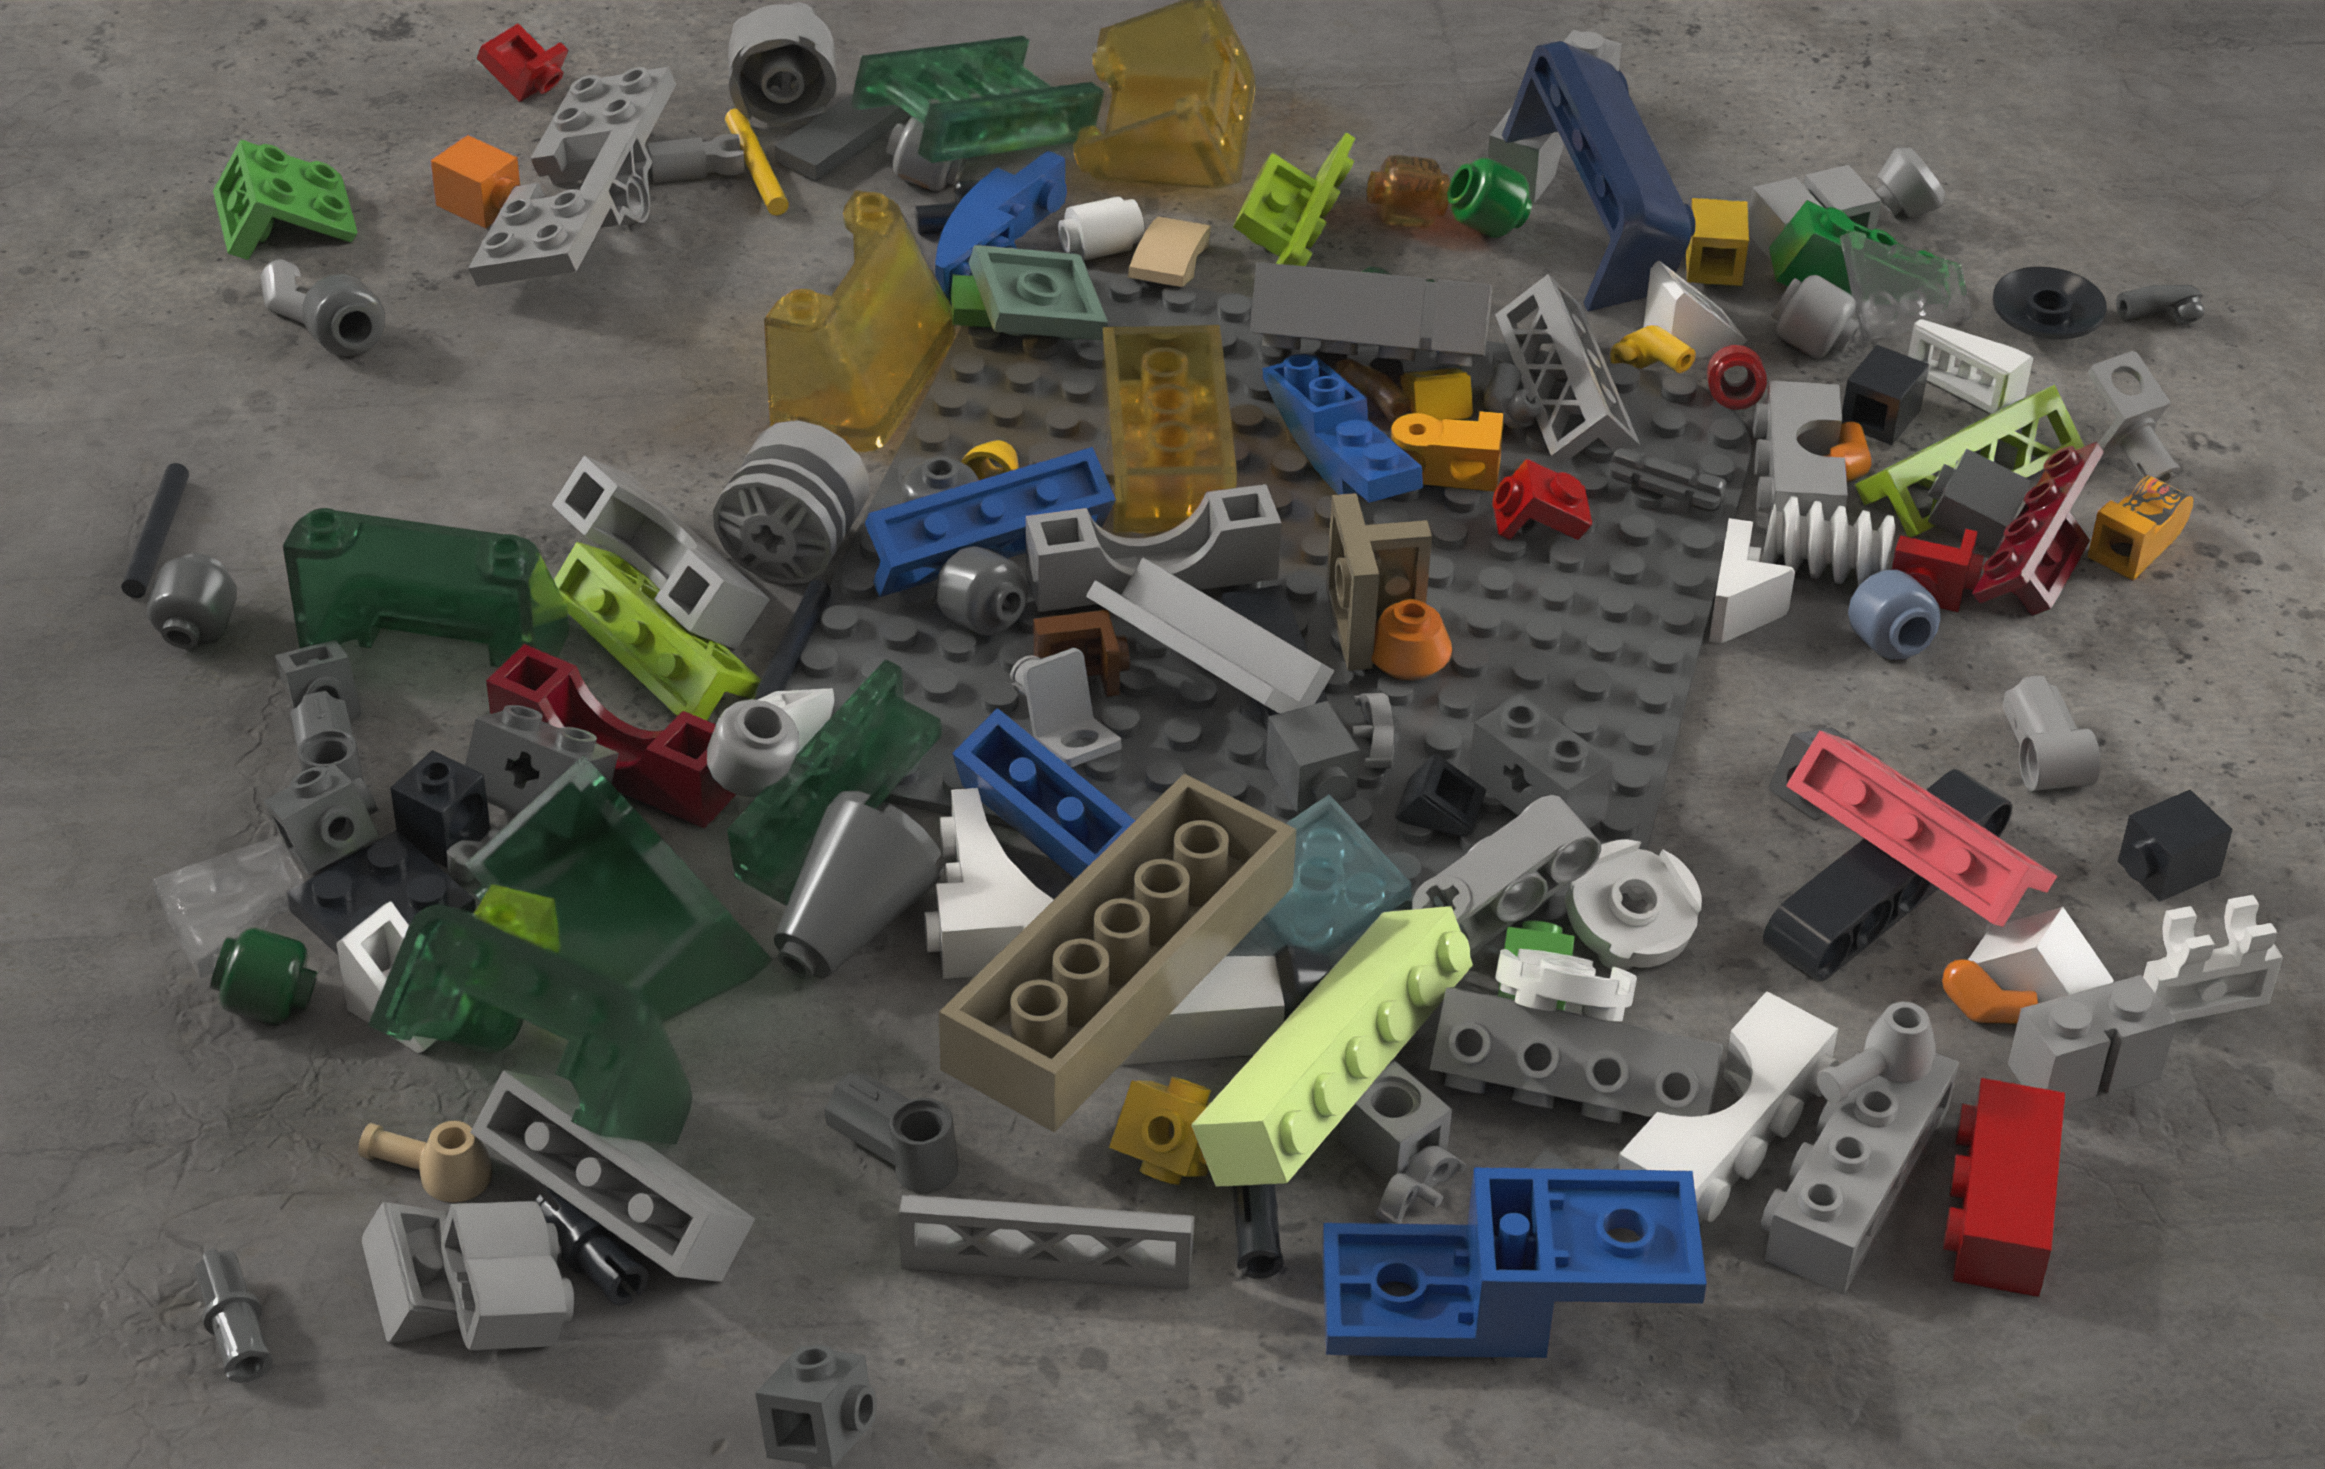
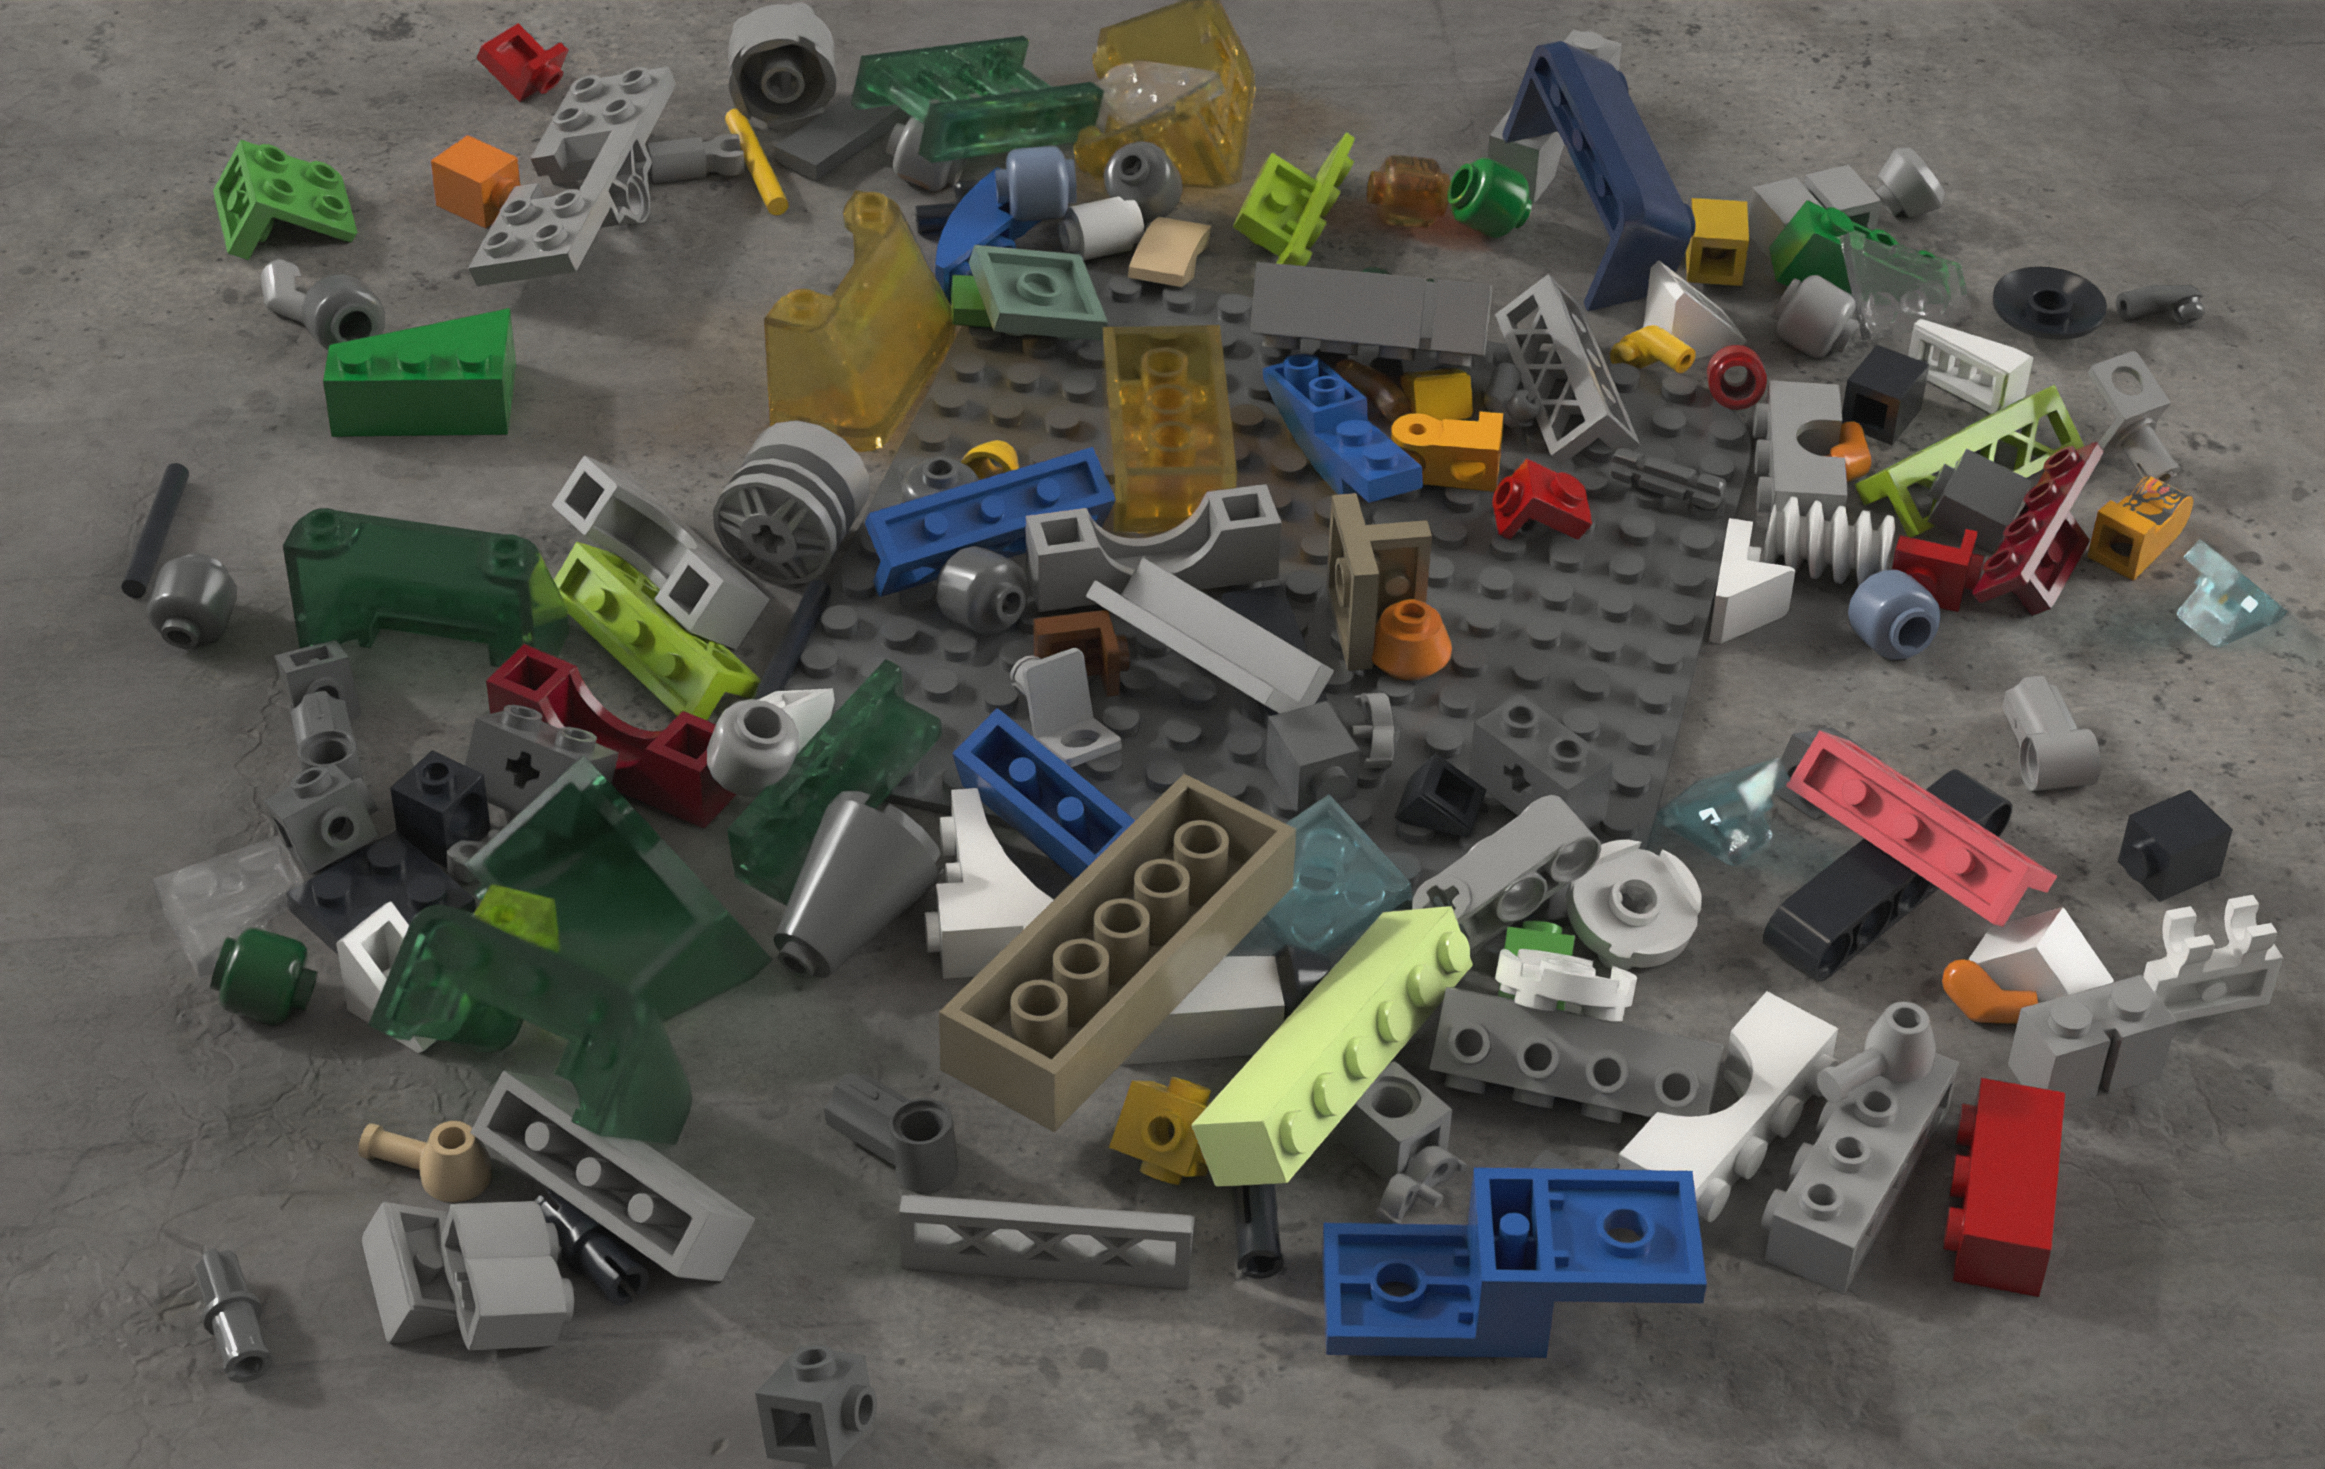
(424, 380): none -> green wedge
(1037, 183): none -> sand blue head
(1144, 175): none -> dark grey head
(1151, 88): none -> clear wing
(1727, 810): none -> clear light blue slope
(2226, 601): none -> clear light blue slope

